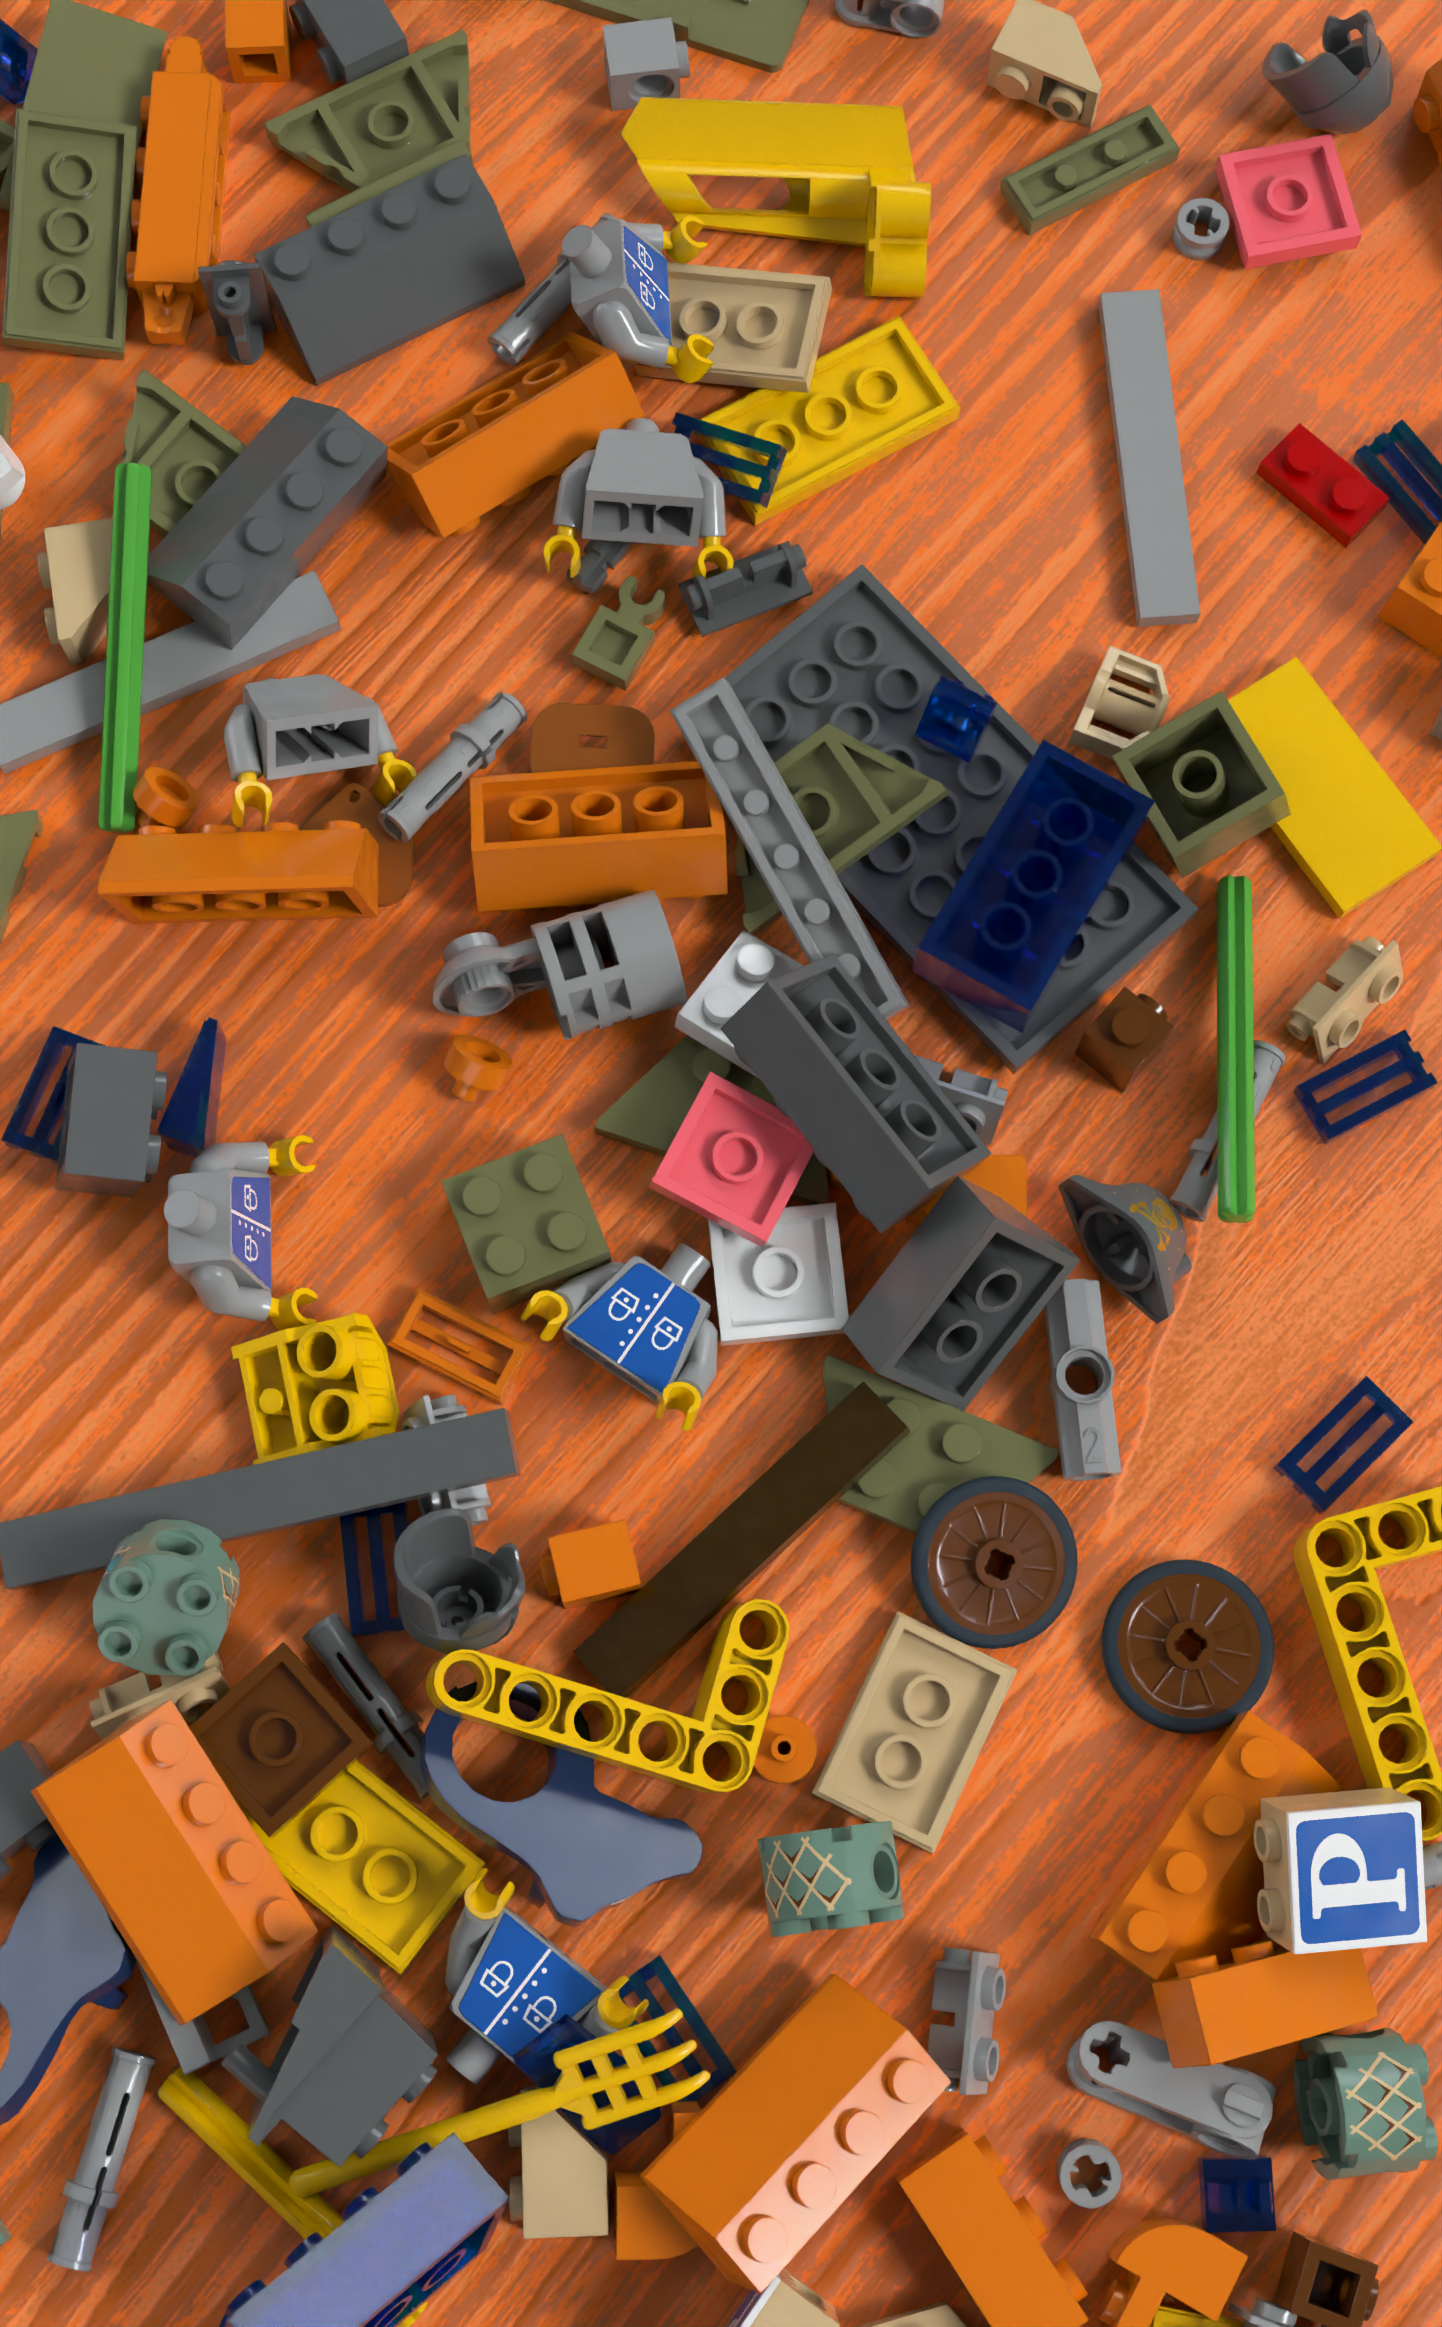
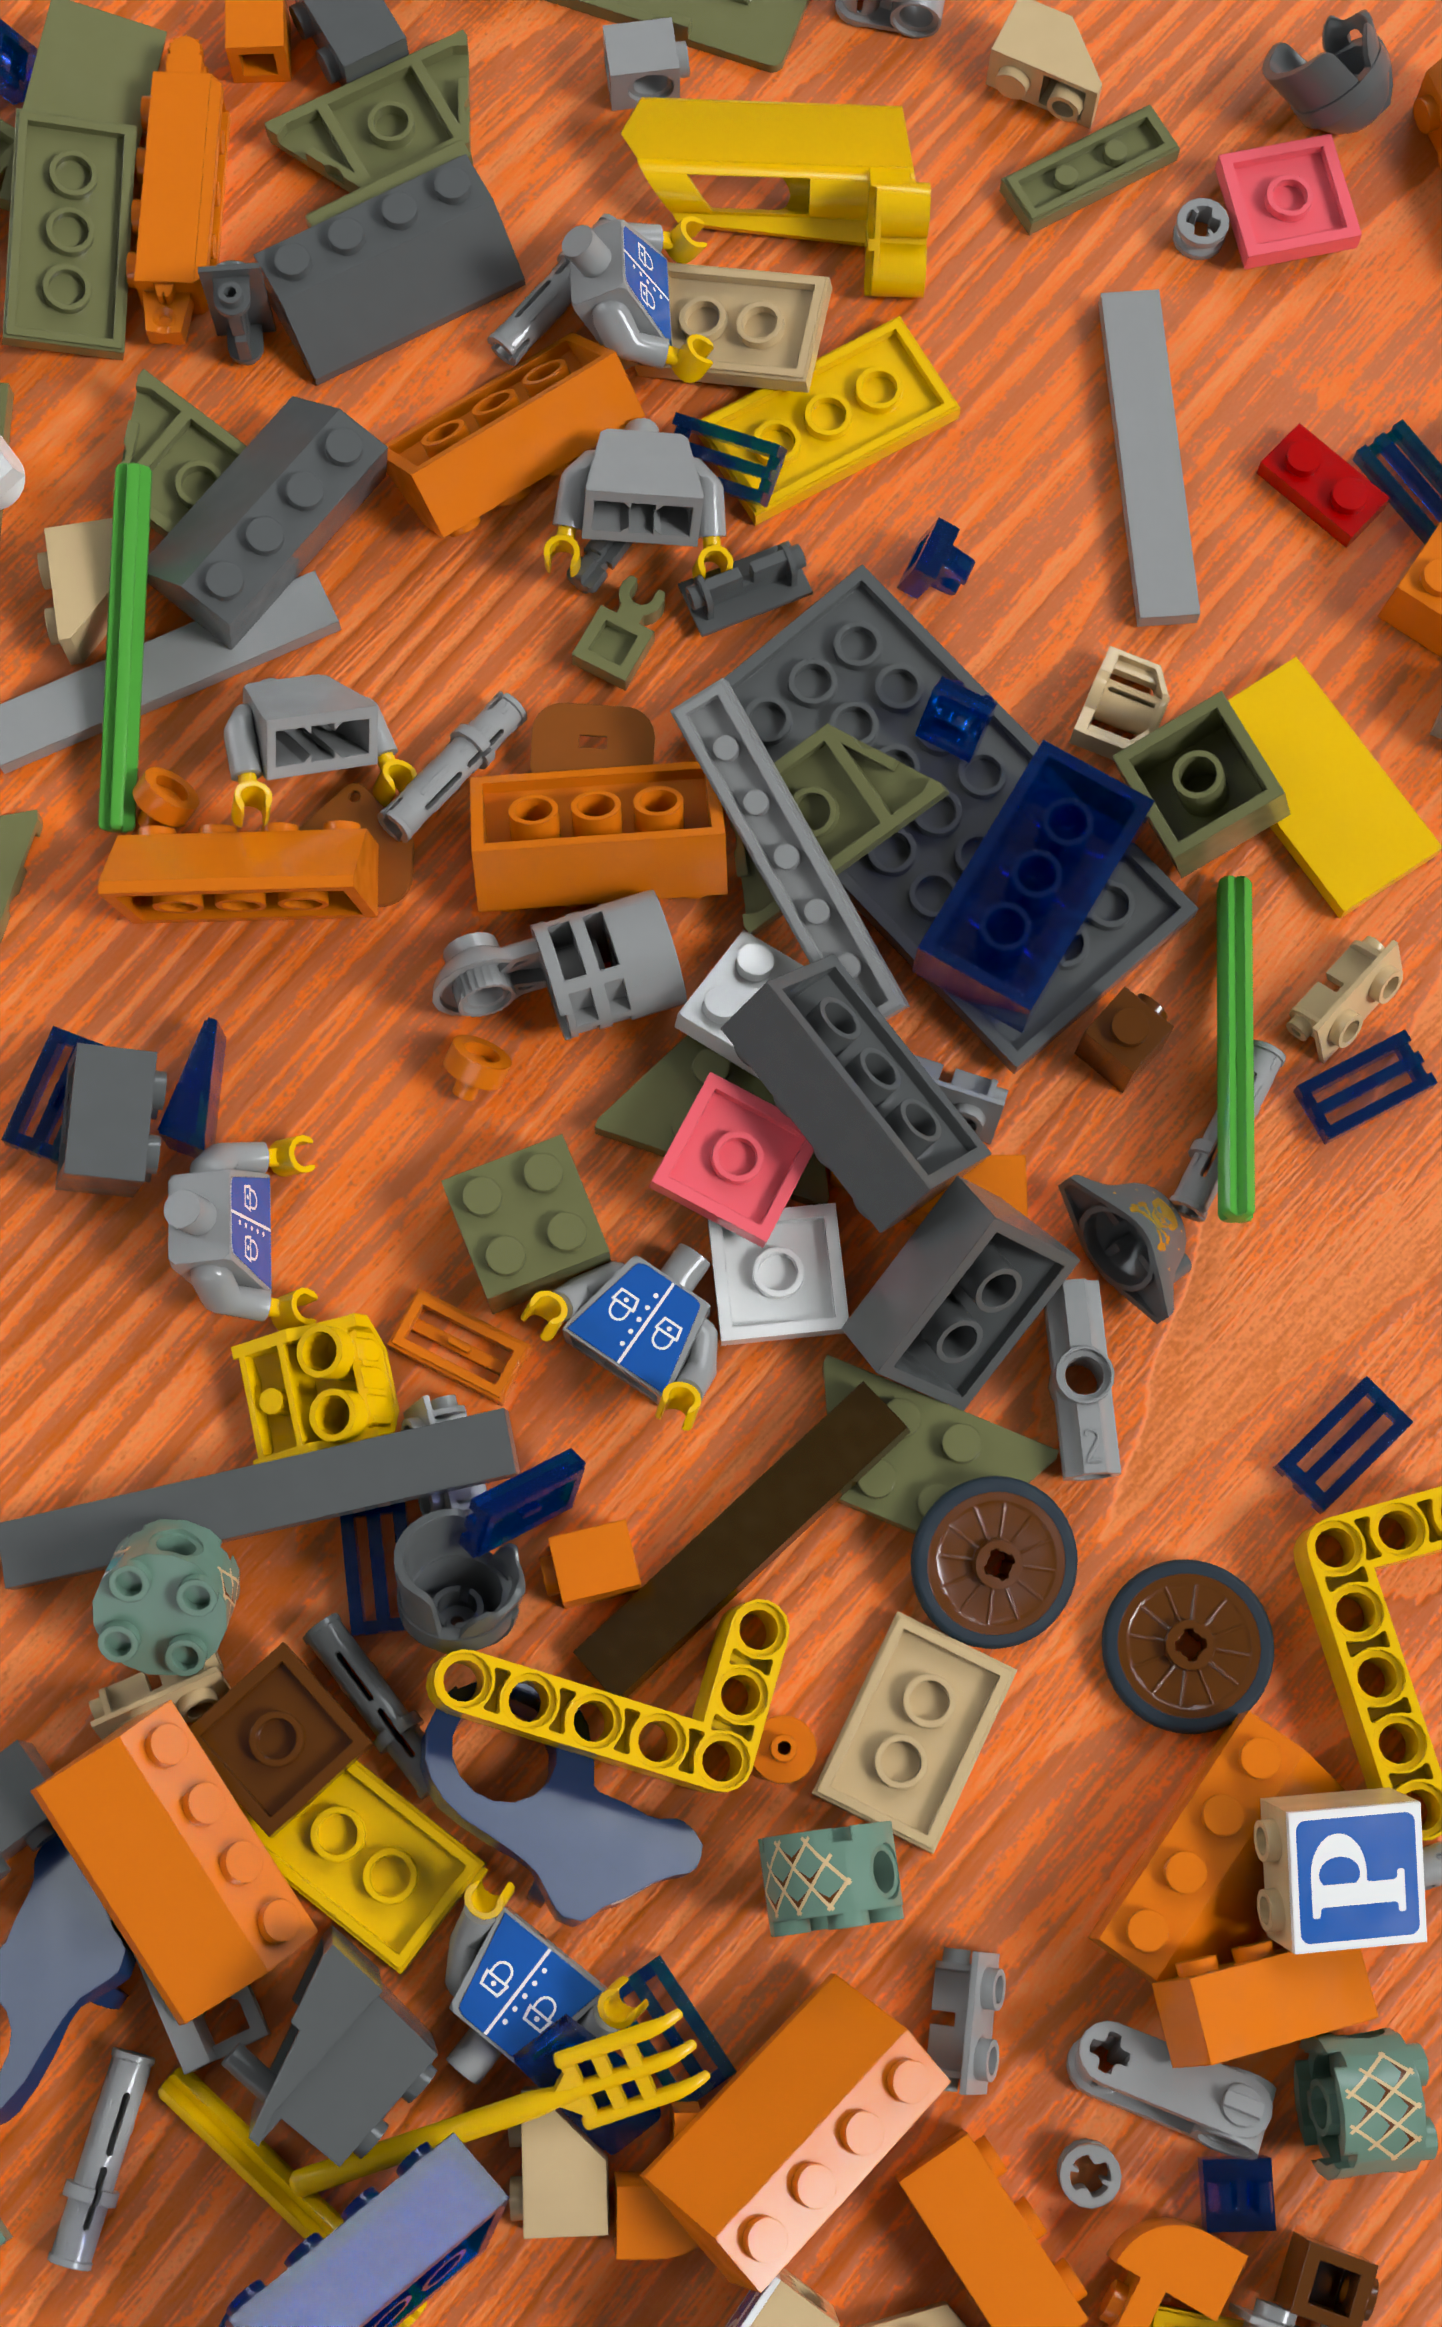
(522, 1503): none -> clear blue tile
(936, 562): none -> clear blue tile

